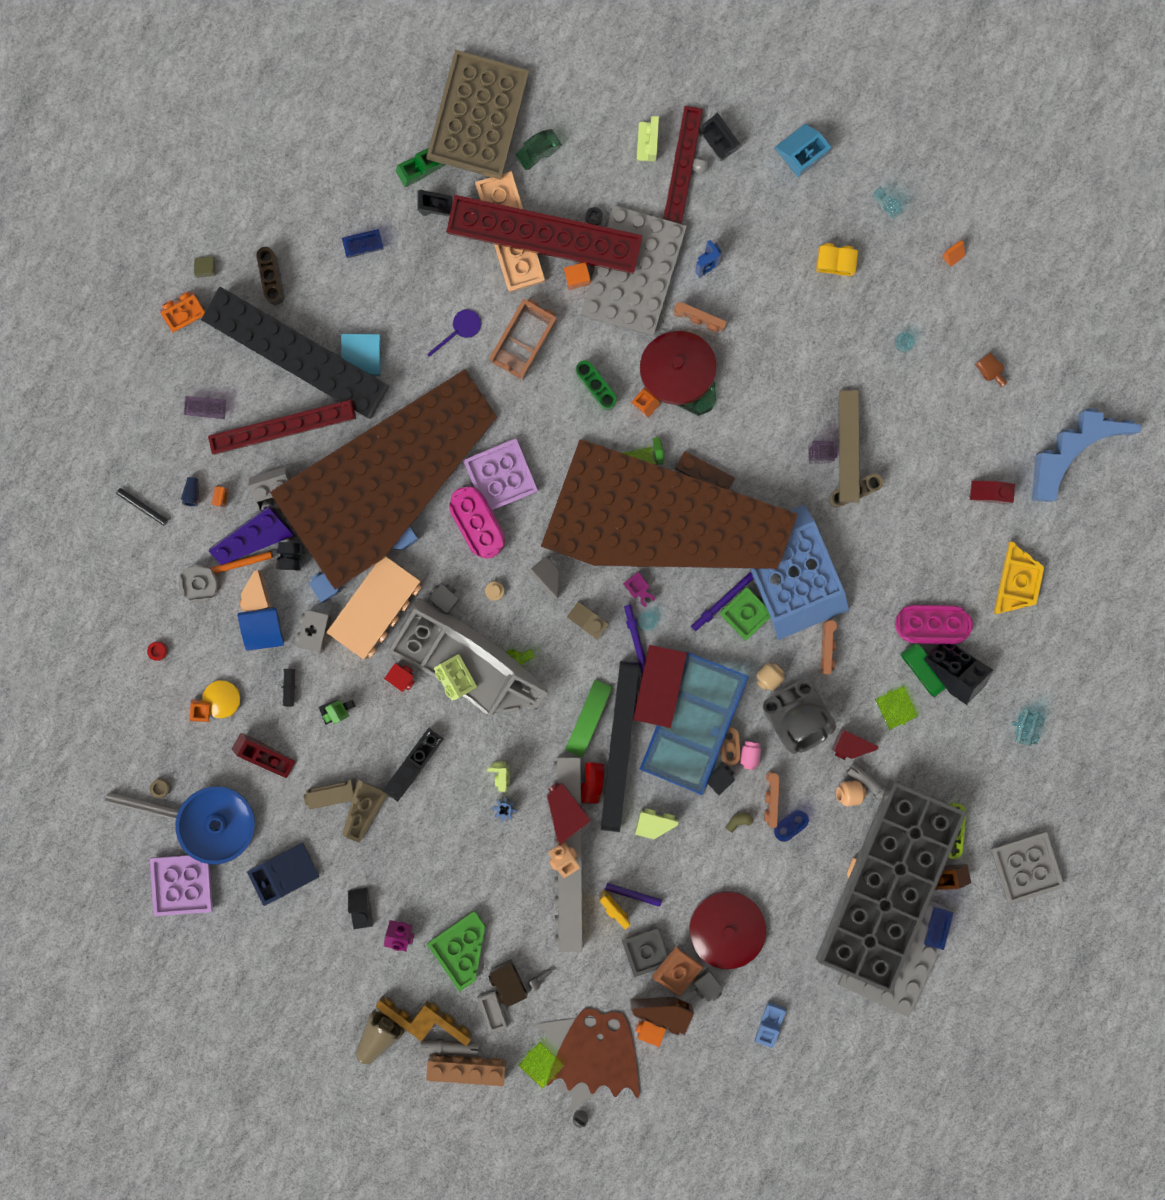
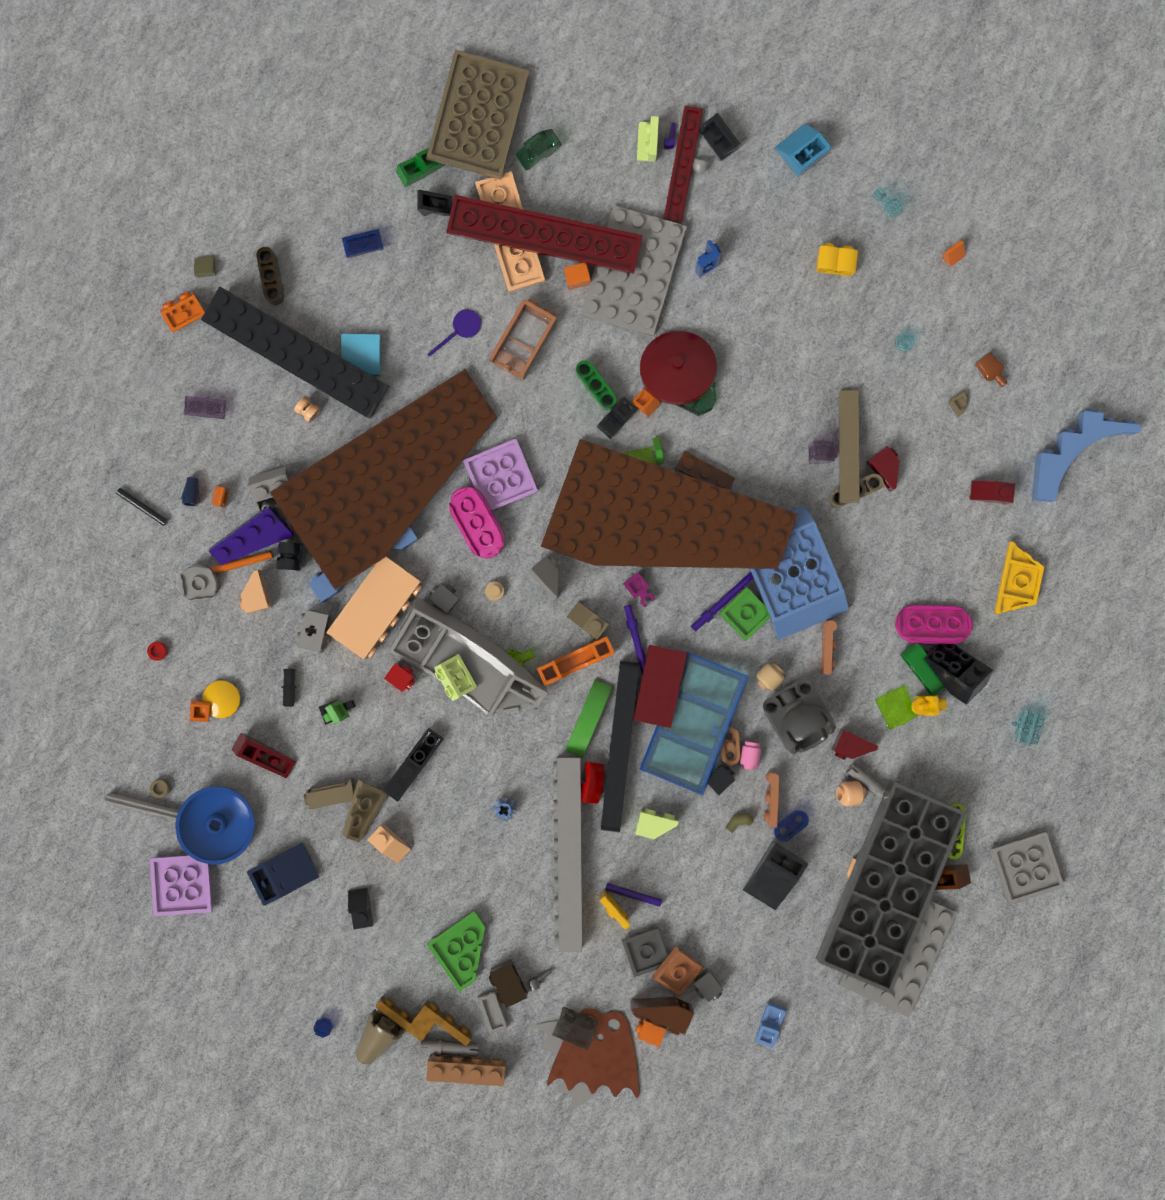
(260, 629): blue slope -> none
(282, 427): dark red tile -> none
(307, 409): none -> light nougat wheel
(323, 1027): none -> clear blue tile
(389, 843): none -> light nougat slope
(398, 936): magenta brick -> none
(502, 779): yellowish green bracket -> none
(541, 1065): clear neon green piece -> none
(564, 859): light nougat brick -> none
(566, 812): dark red slope -> none
(575, 660): none -> orange arch
(575, 1028): none -> clear smoke bracket
(582, 1116): dark grey hinge -> none
(597, 211): black bush -> none
(617, 417): none -> black slope
(642, 624): clear light blue plate -> none
(669, 142): none -> dark purple hand
(697, 317): nougat plate -> none
(727, 930): dark red dish -> none
(775, 875): none -> black slope
(886, 465): none -> dark red slope
(928, 705): none -> yellow hips
(938, 928): clear blue plate -> none
(958, 403): none -> dark tan tile

